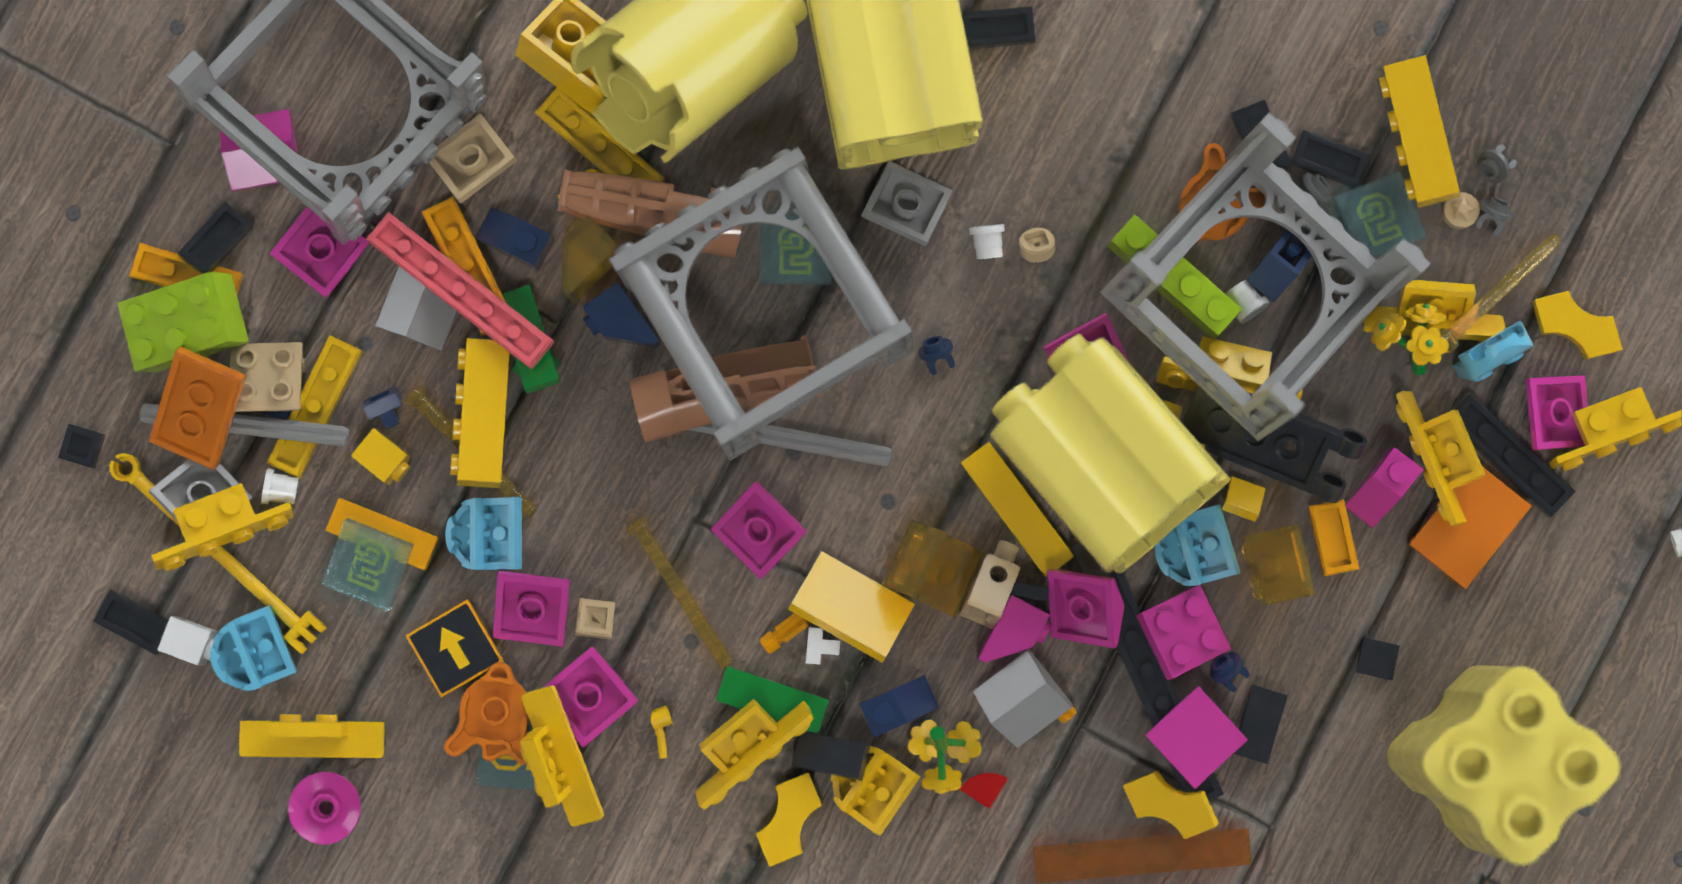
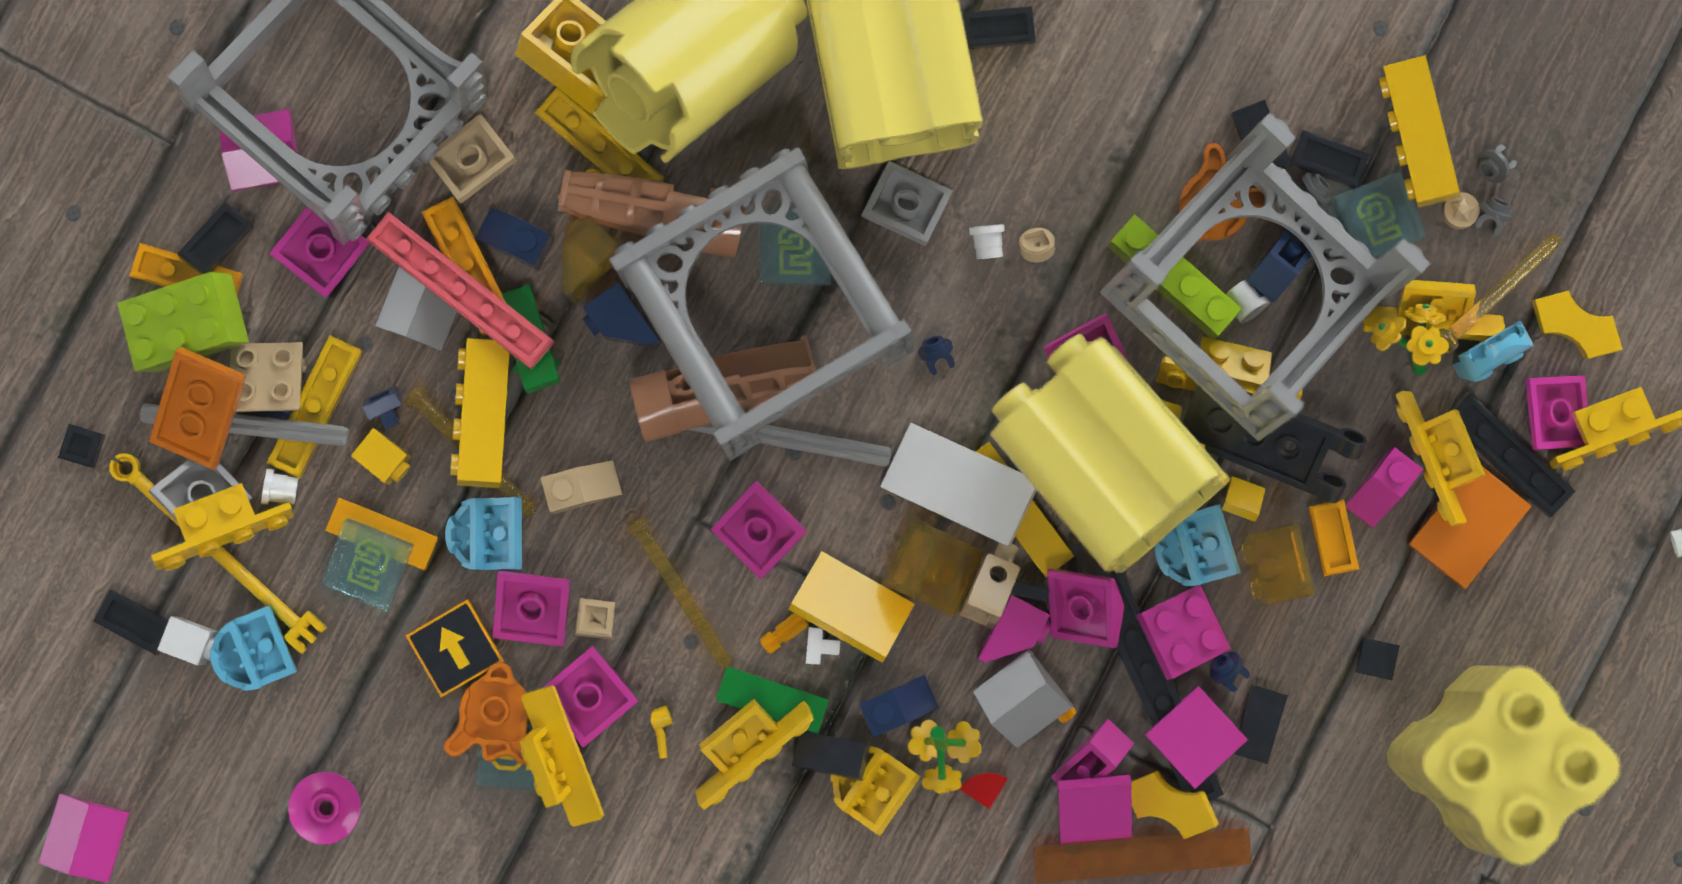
(84, 838): none -> dark pink slope
(318, 738): yellow bracket -> none
(581, 486): none -> tan slope
(781, 836): yellow tile -> none
(959, 484): none -> white tile
(1094, 809): none -> dark pink tile
(1096, 755): none -> dark pink slope

